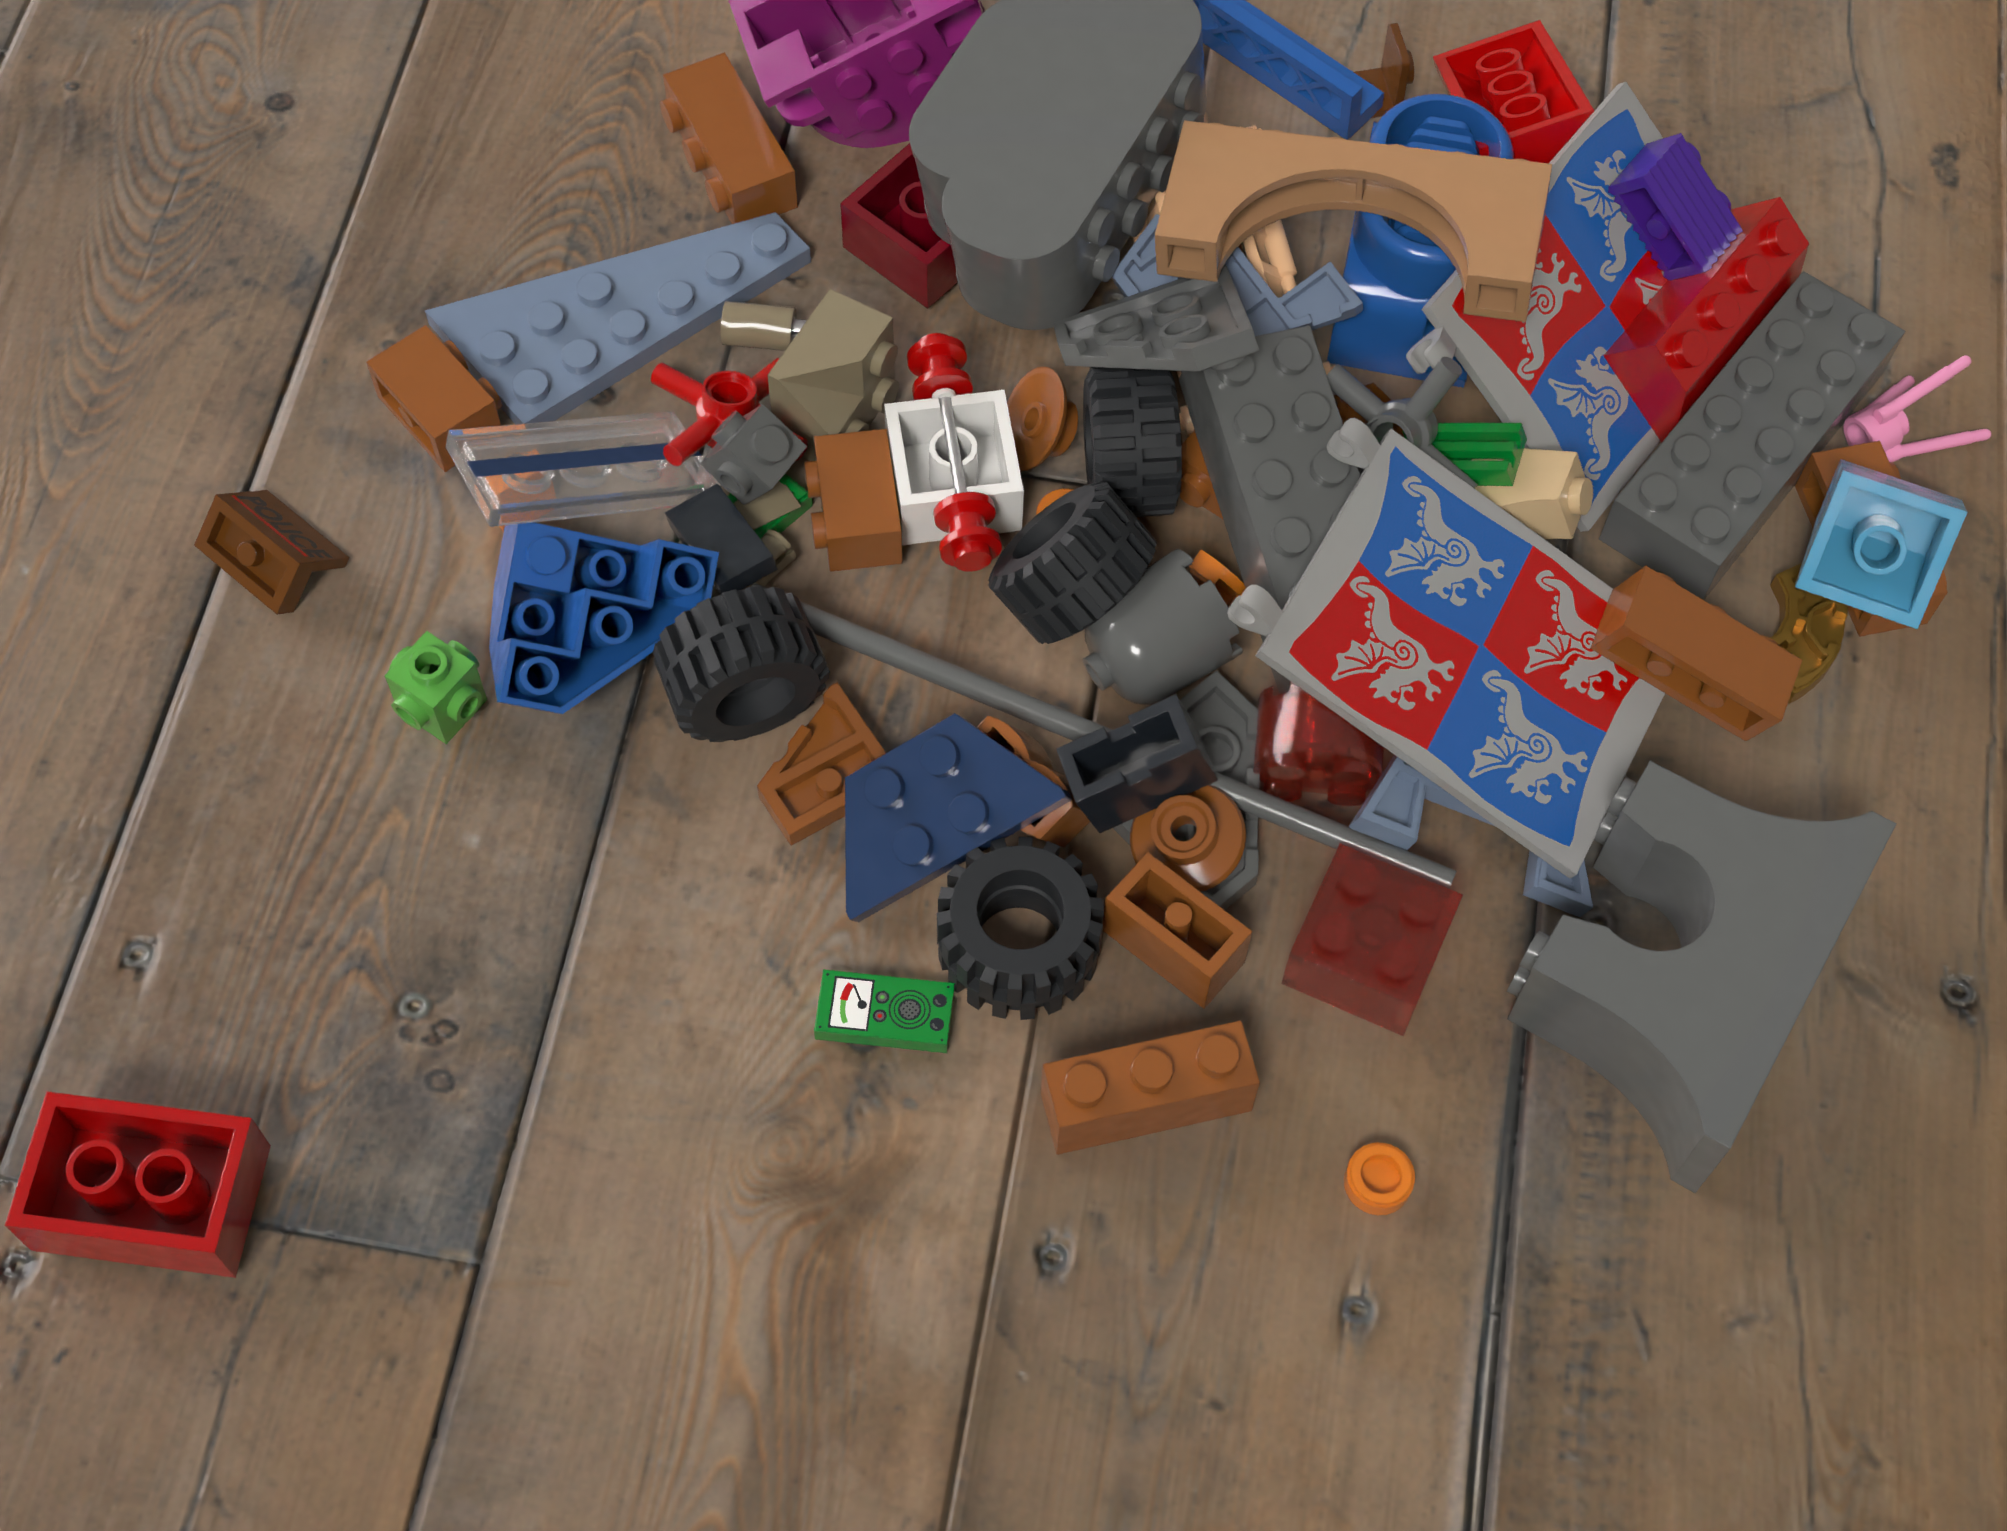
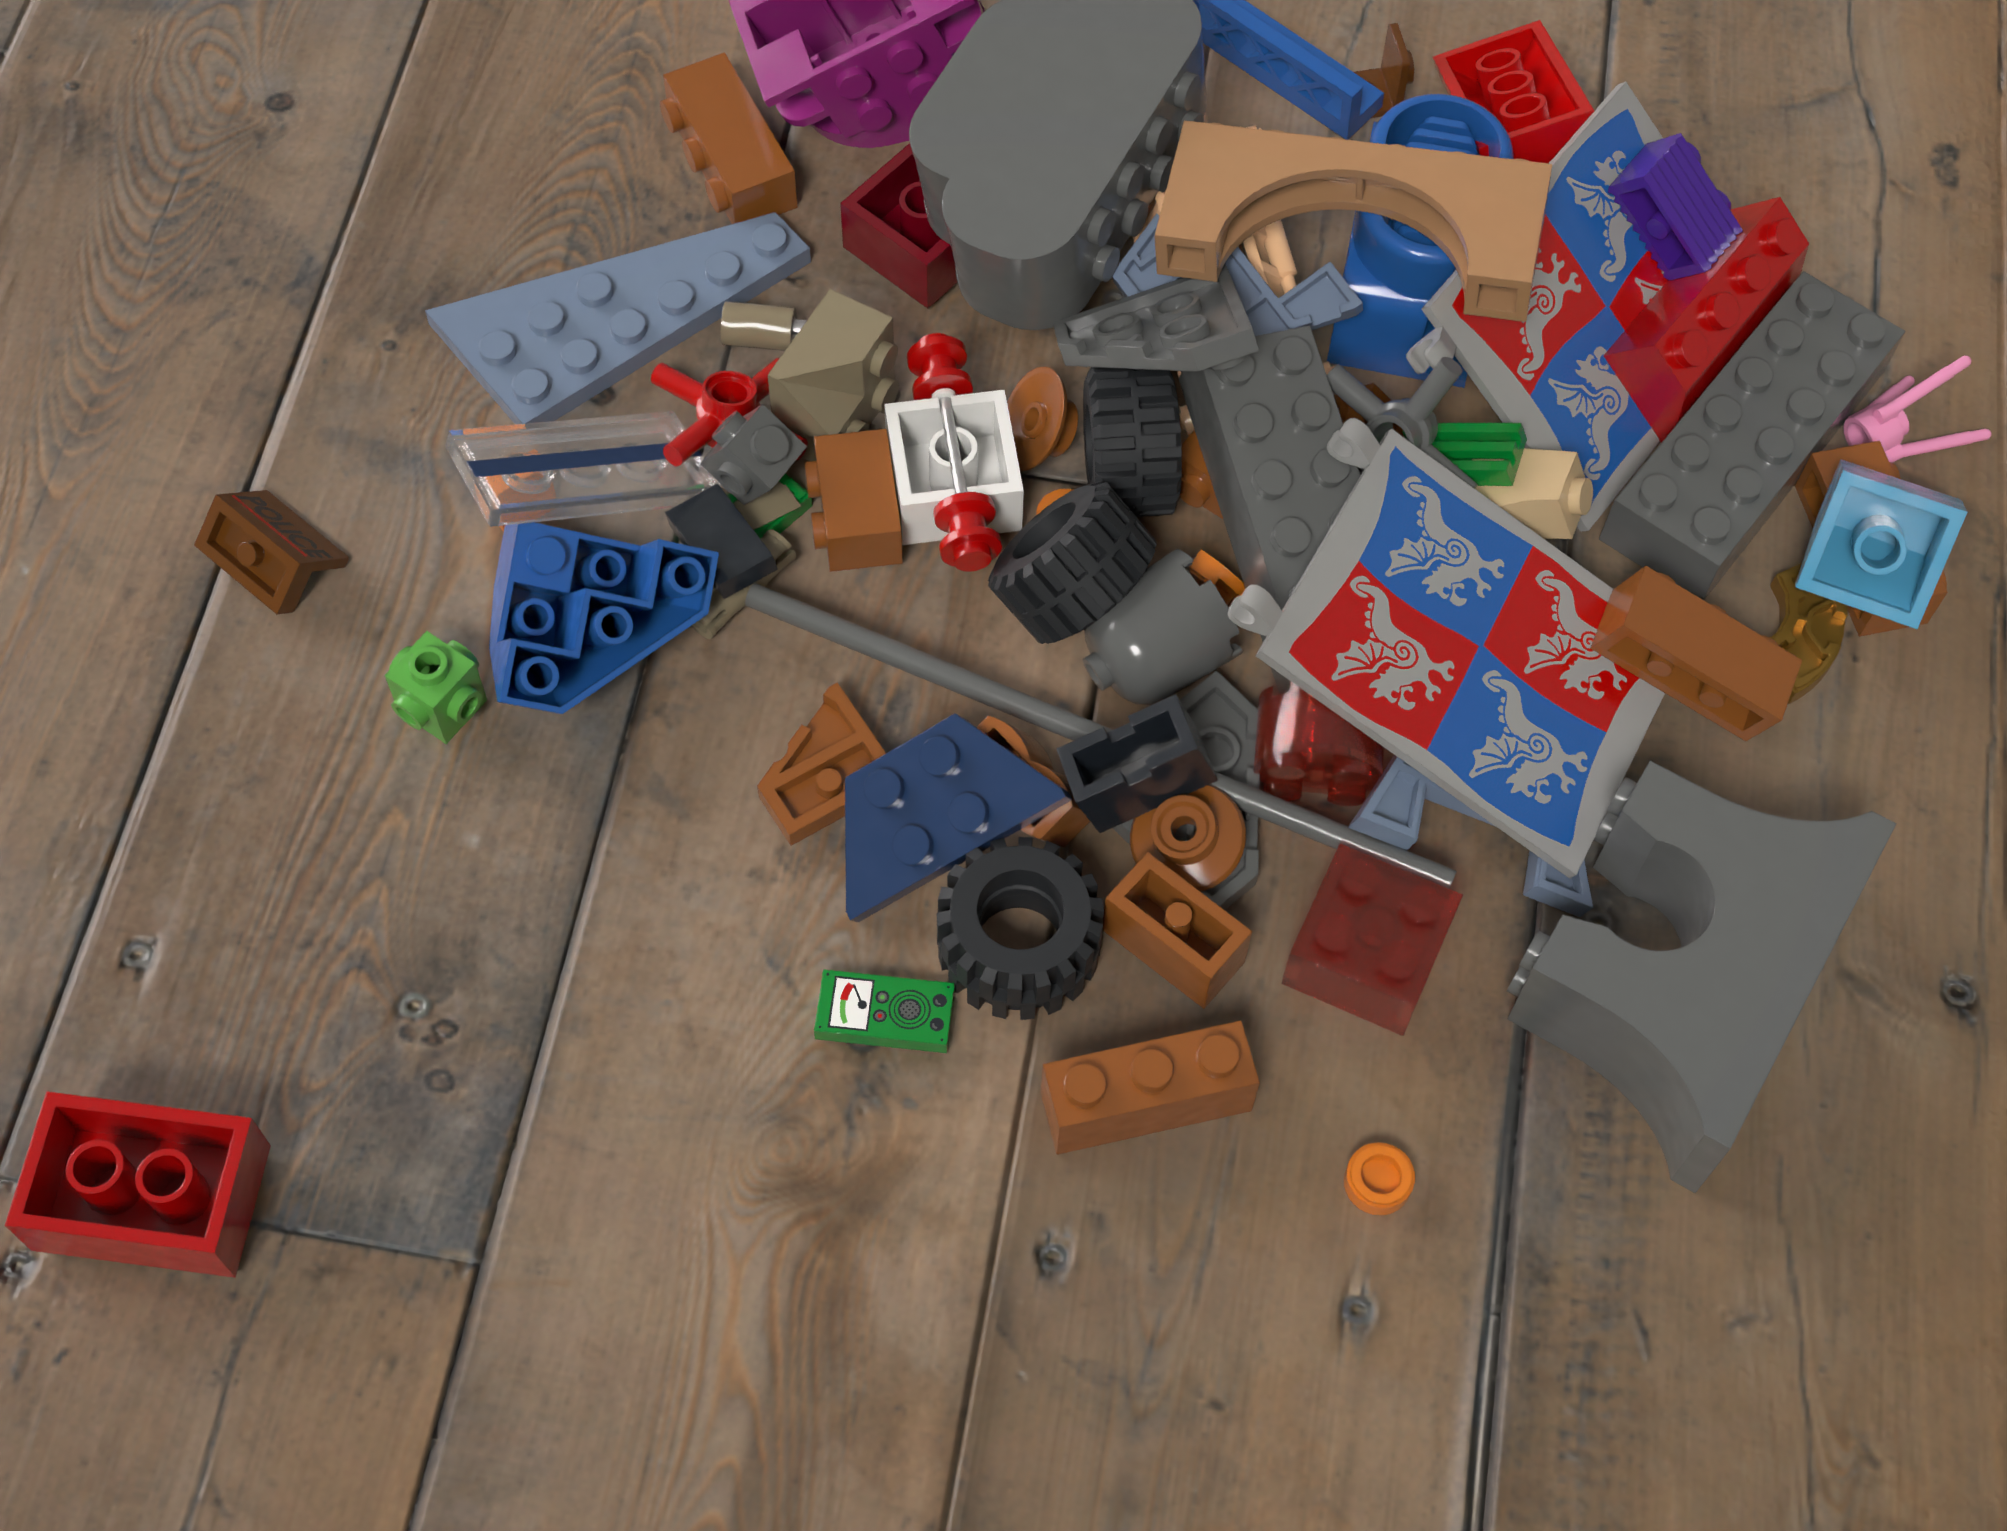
(432, 391): dark orange brick -> none
(740, 664): black tyre -> none

